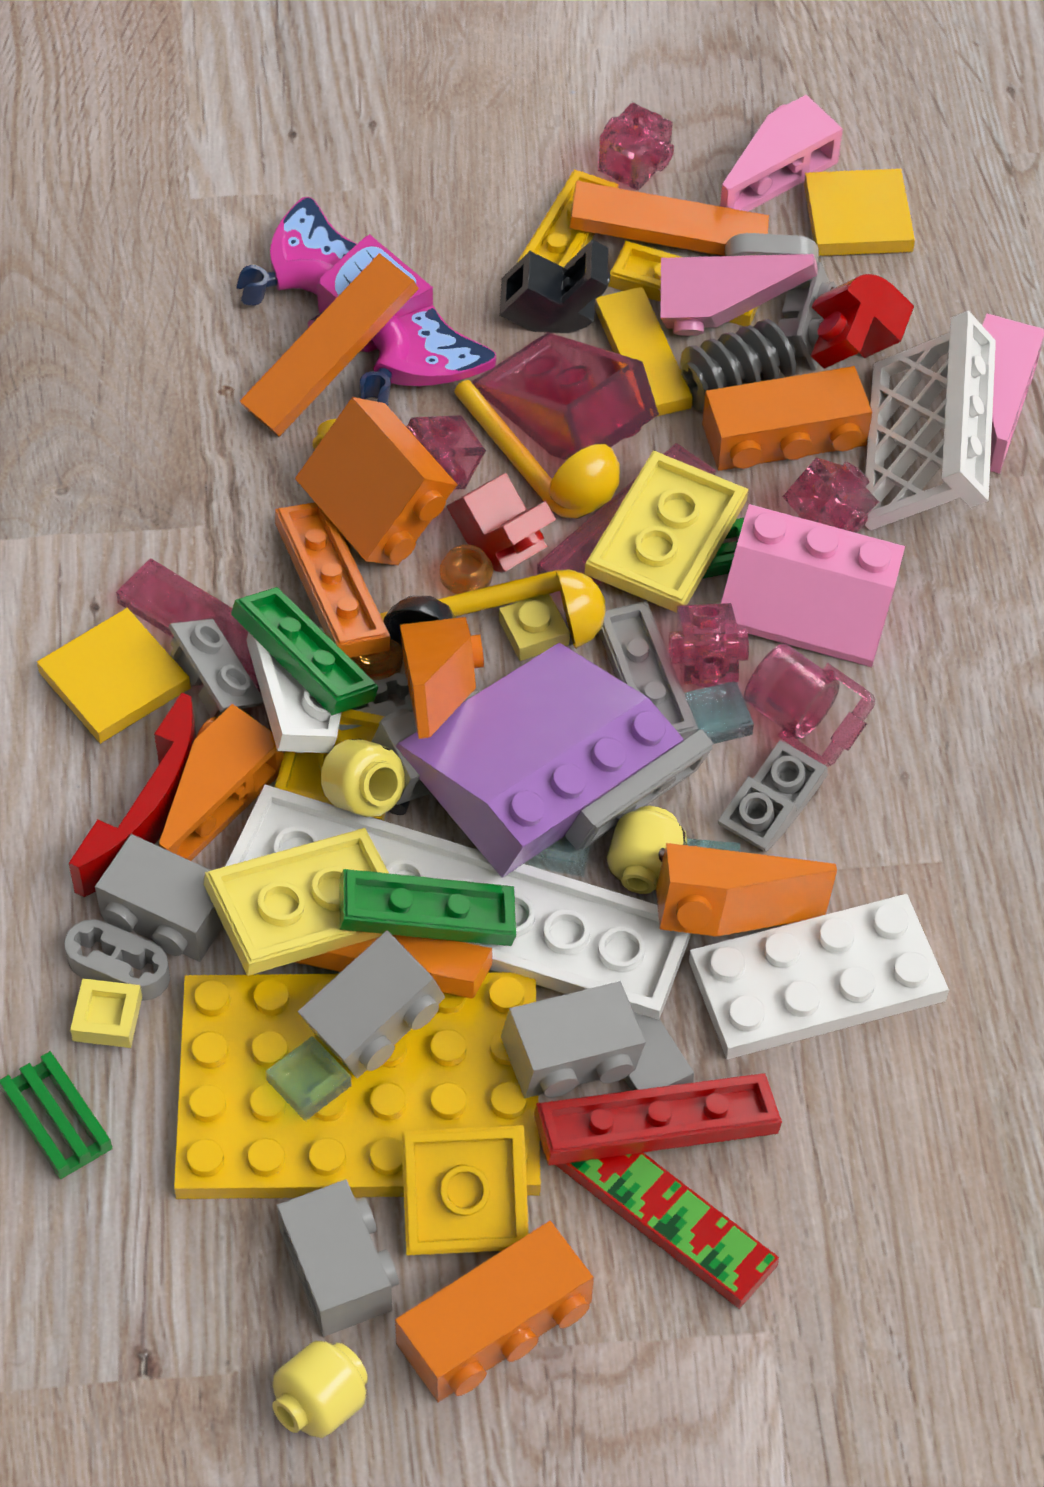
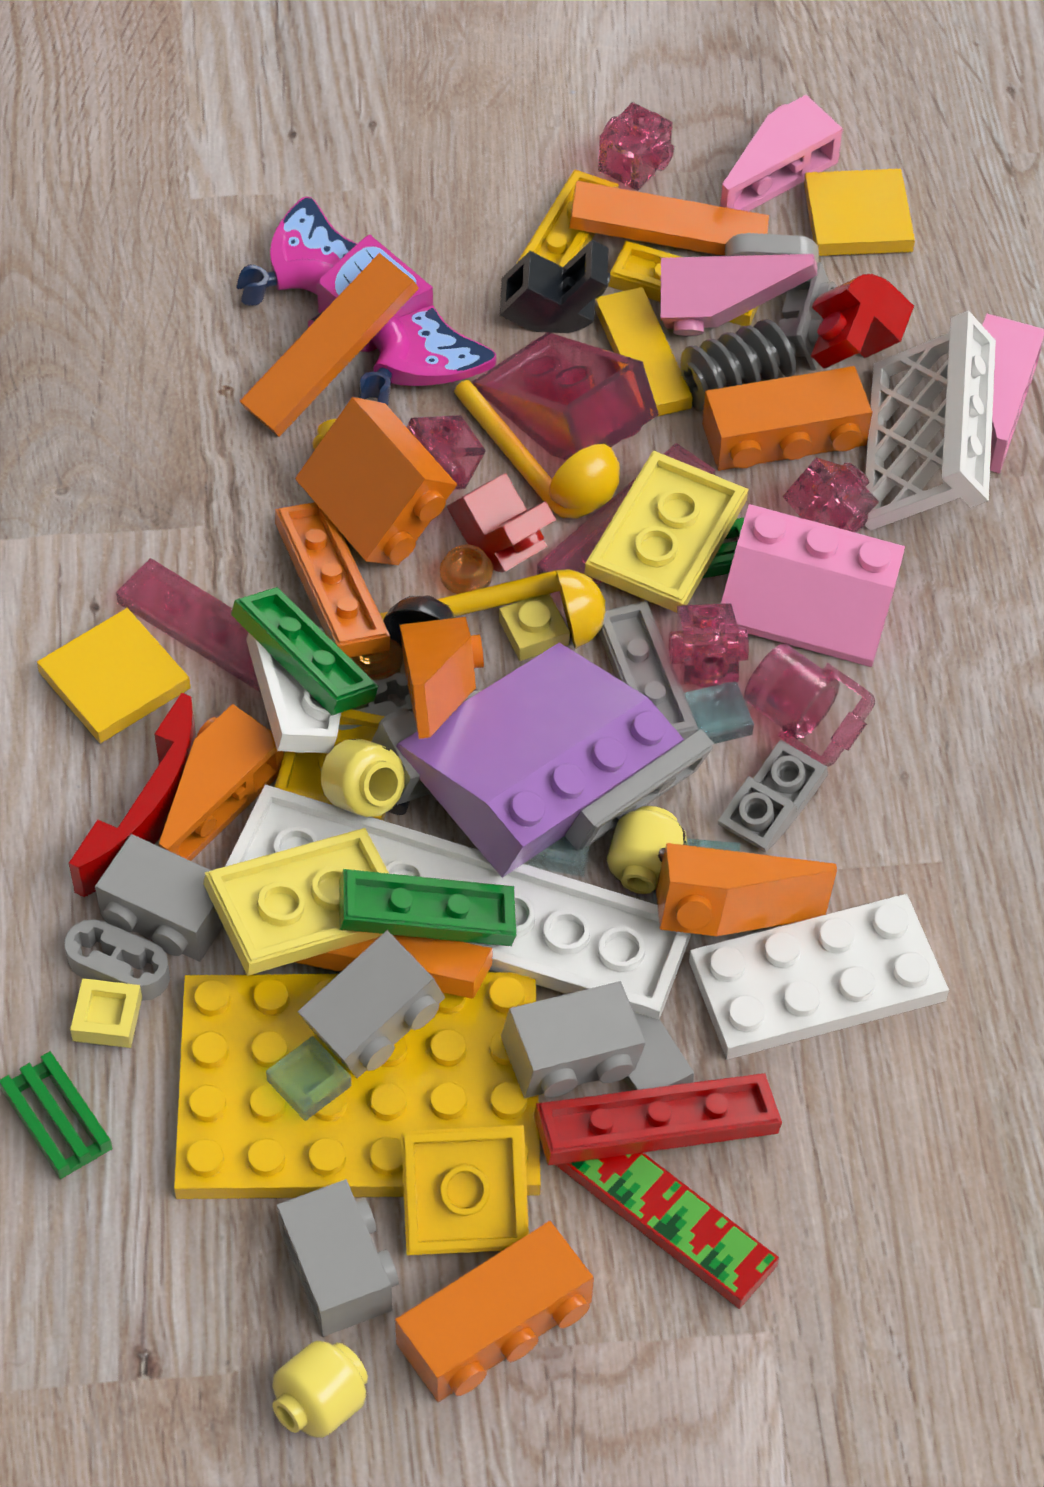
(210, 660): light grey hinge -> none

